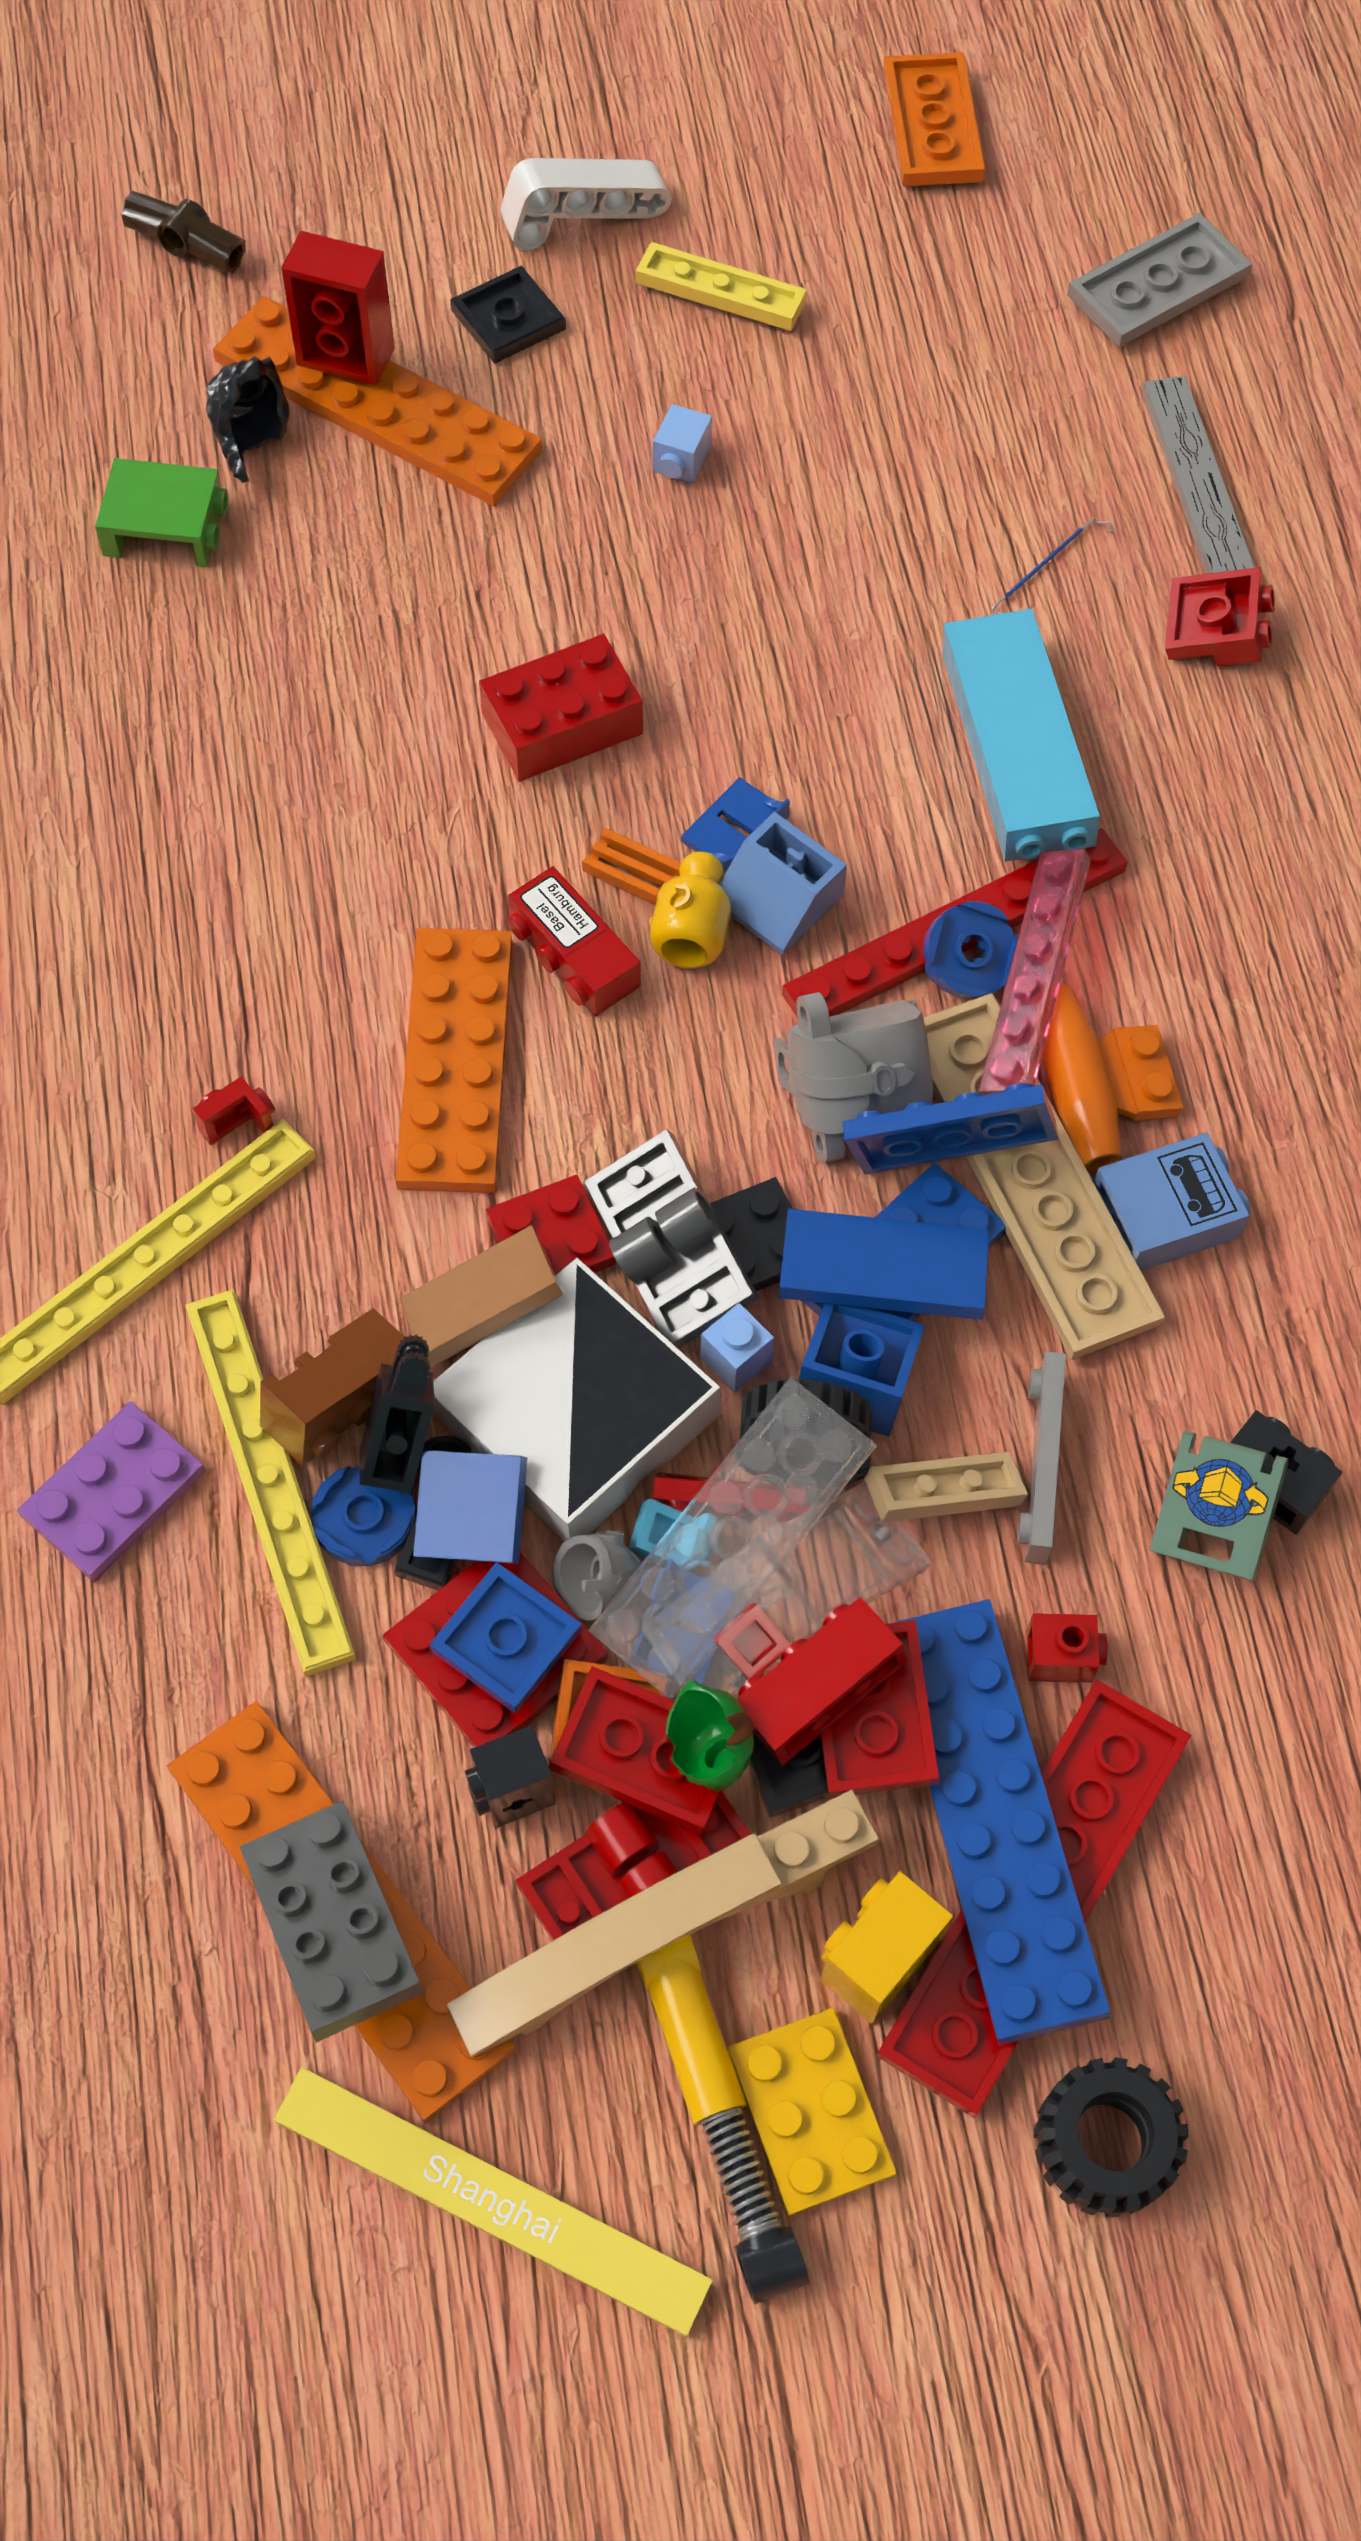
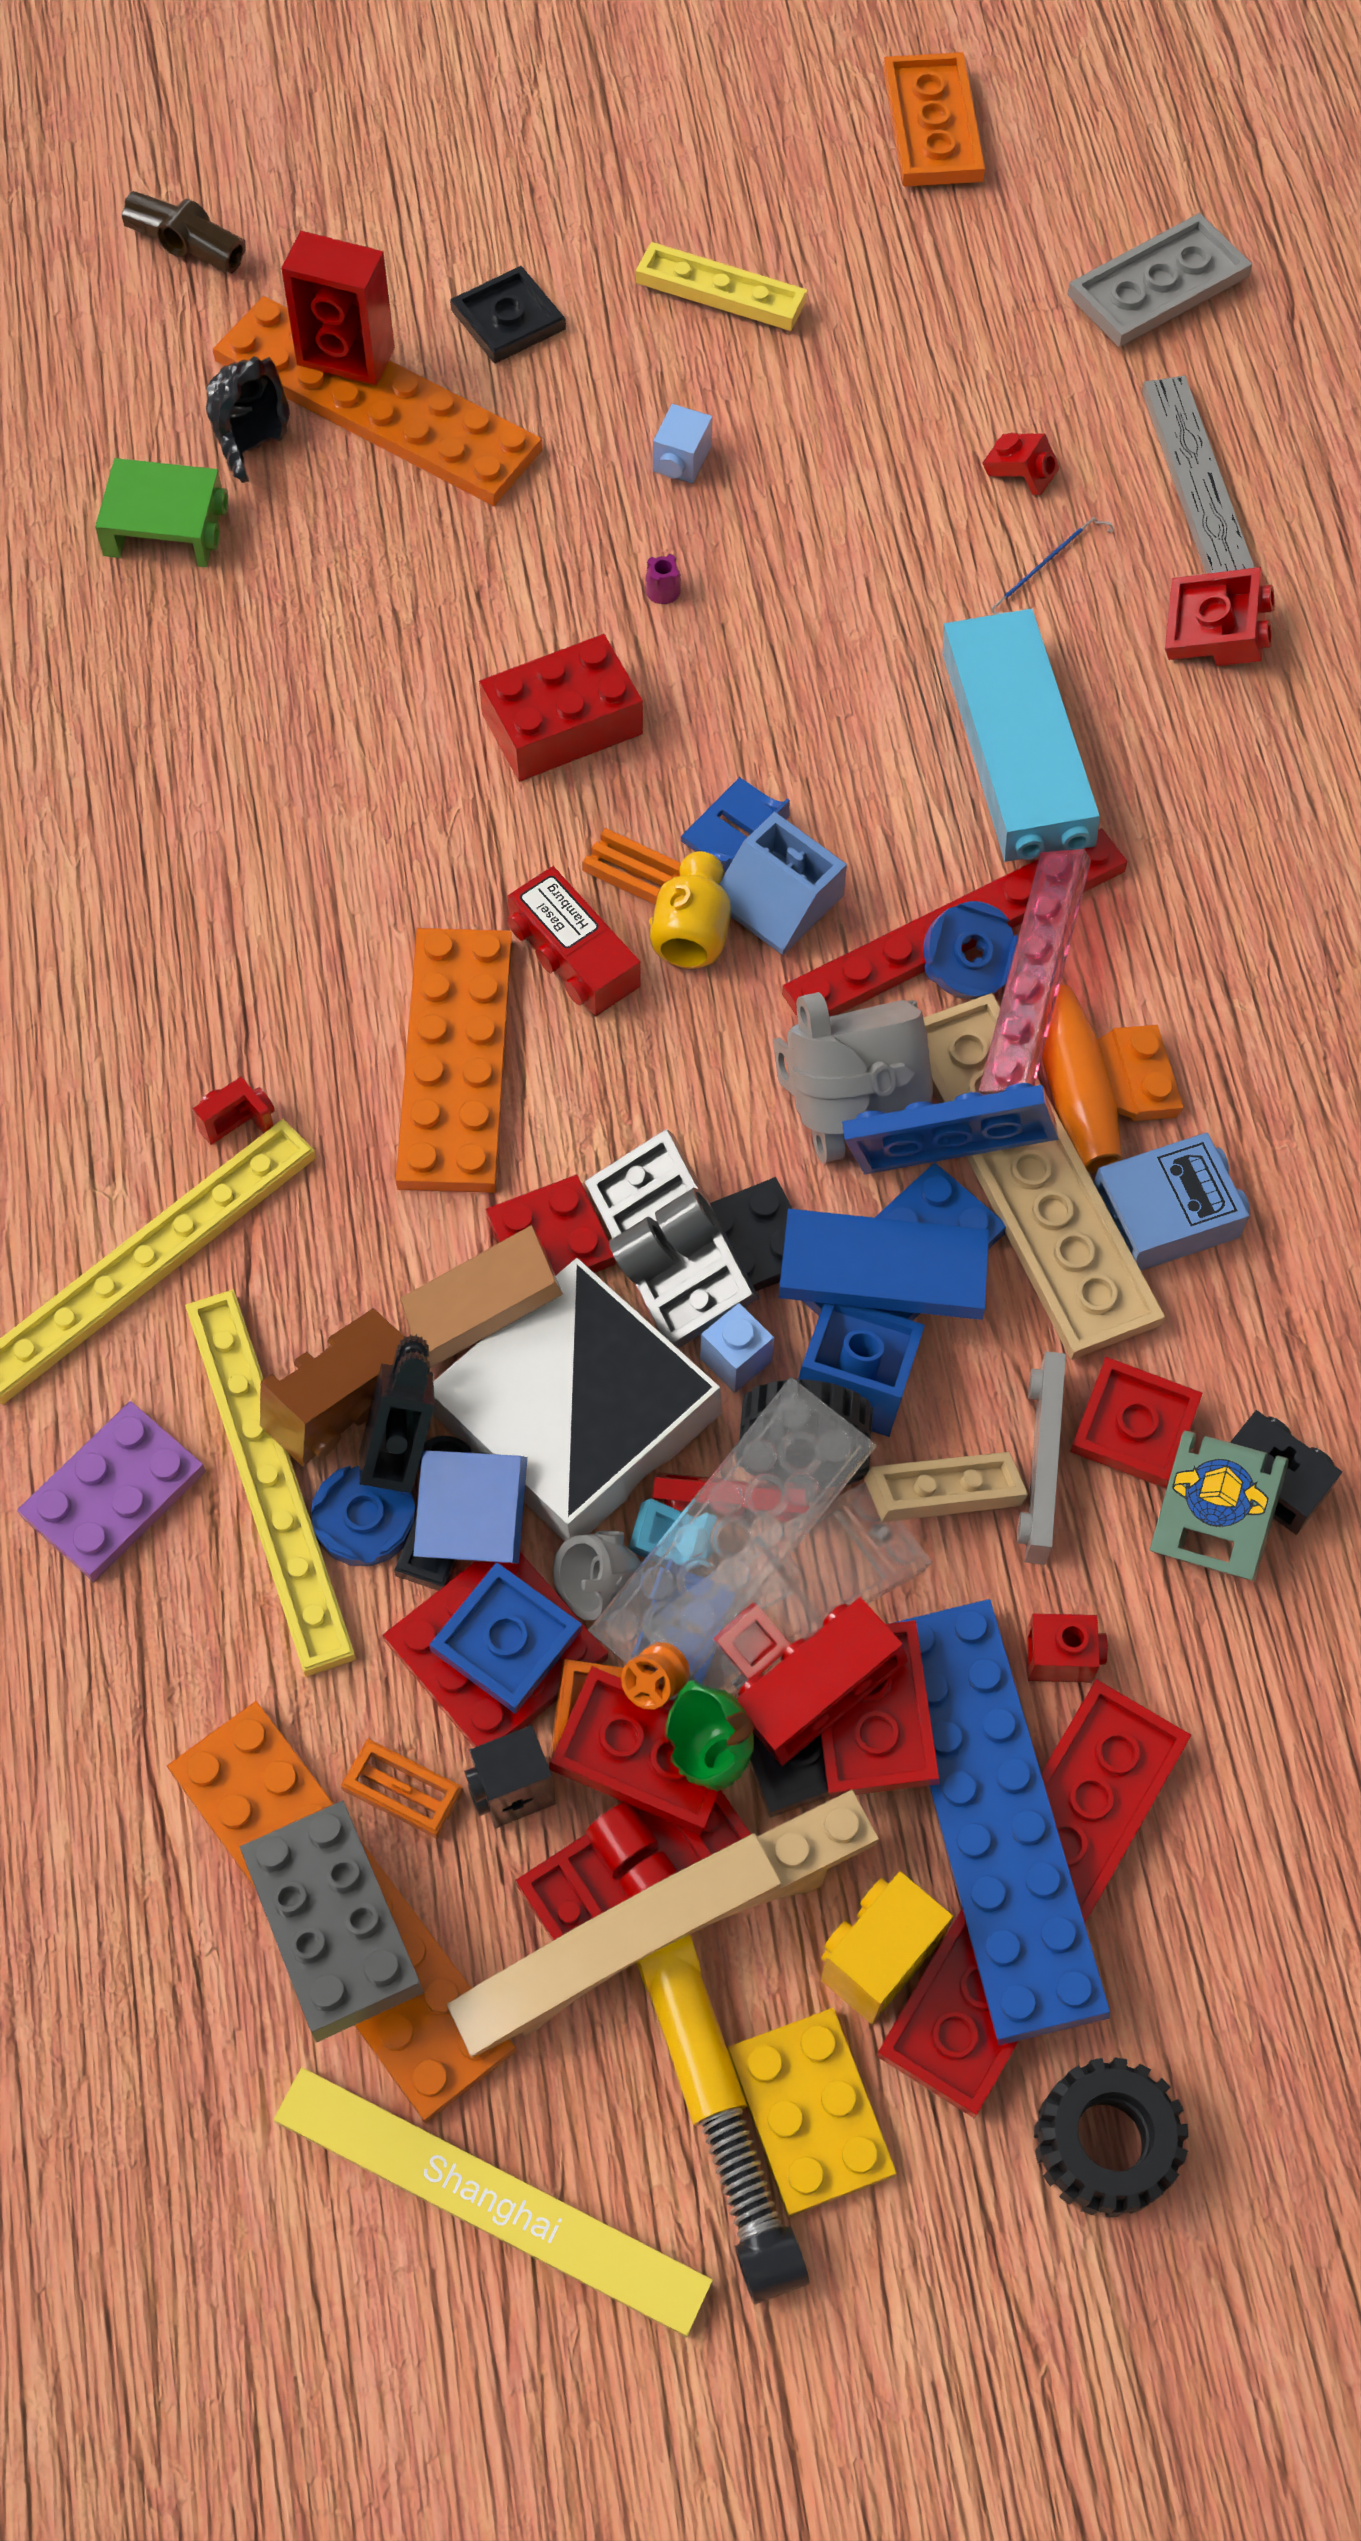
(441, 1809): none -> orange tile
(578, 189): white beam -> none
(655, 1688): none -> orange wheel
(663, 579): none -> magenta hose
(1023, 456): none -> red bracket
(1135, 1422): none -> red plate

